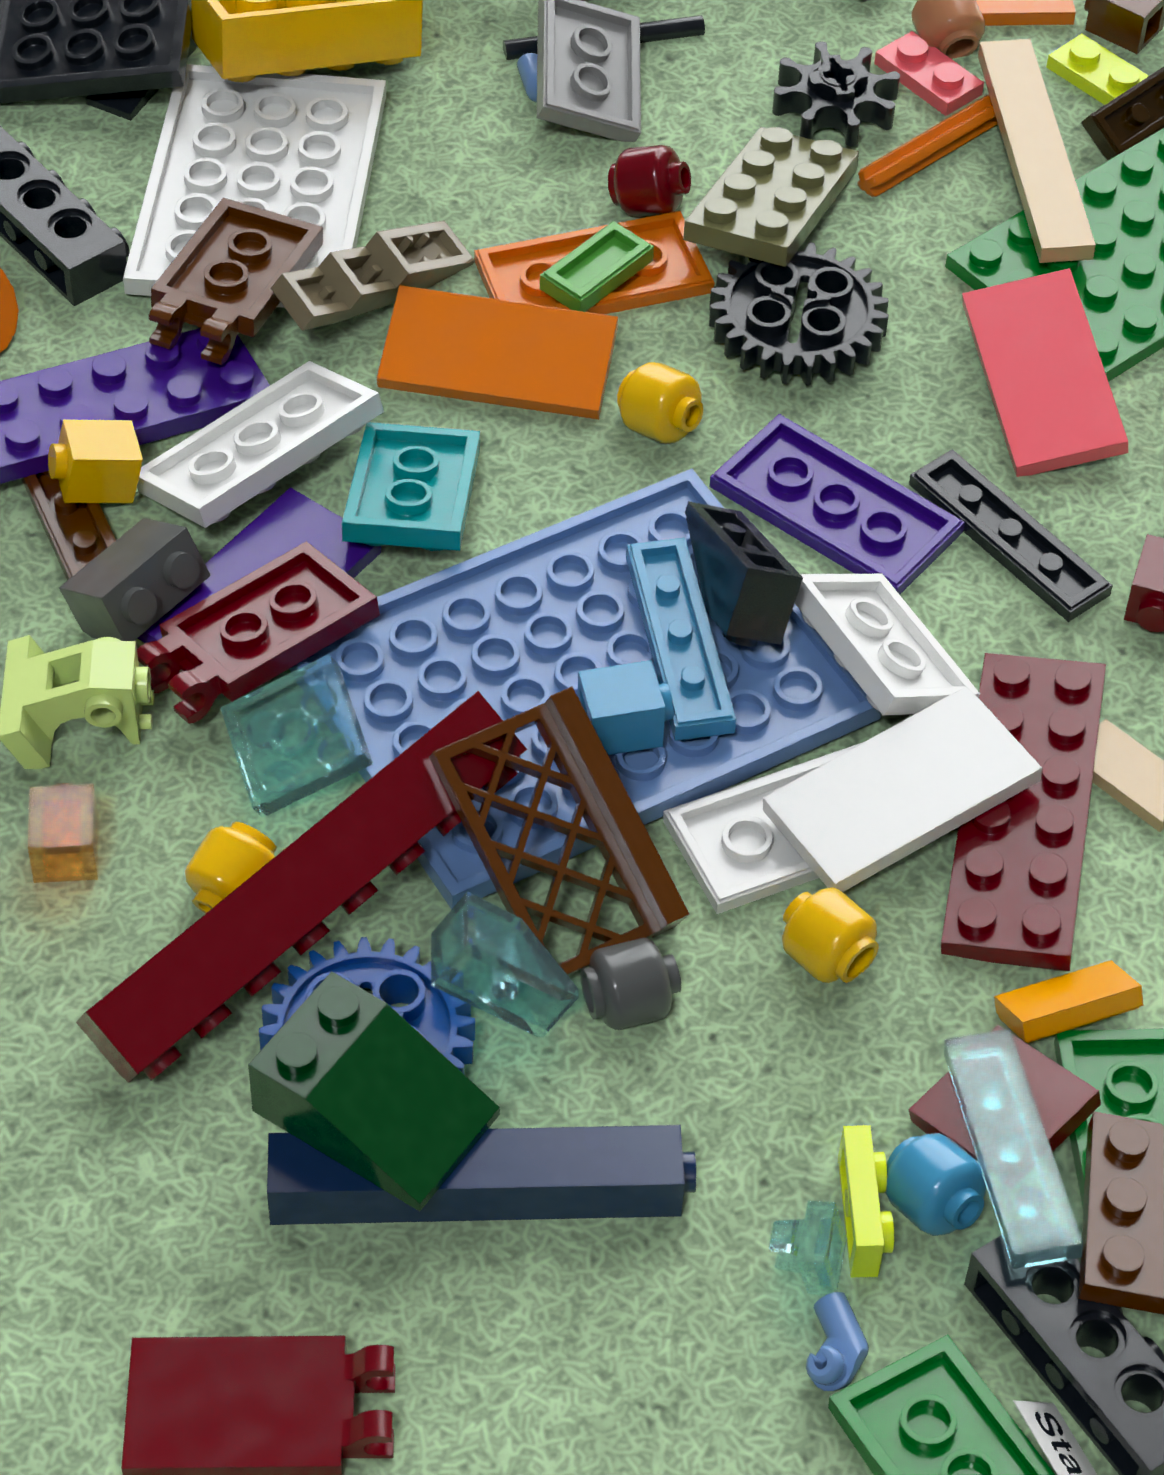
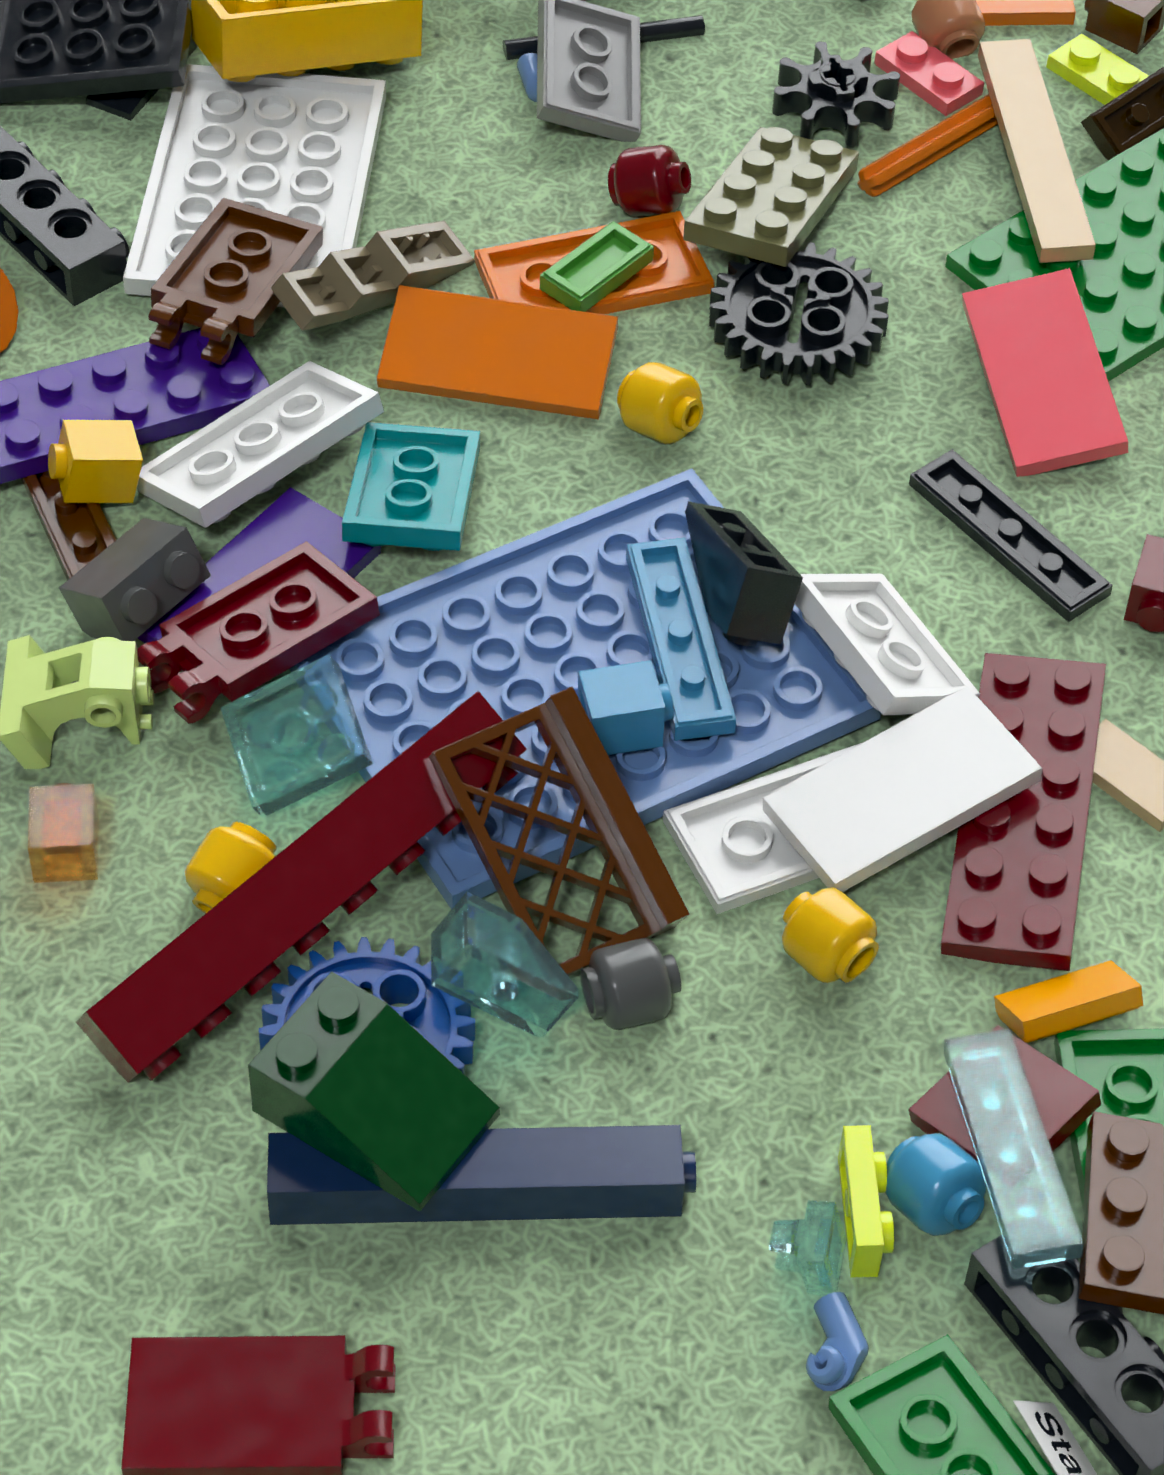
(836, 503): tile -> none

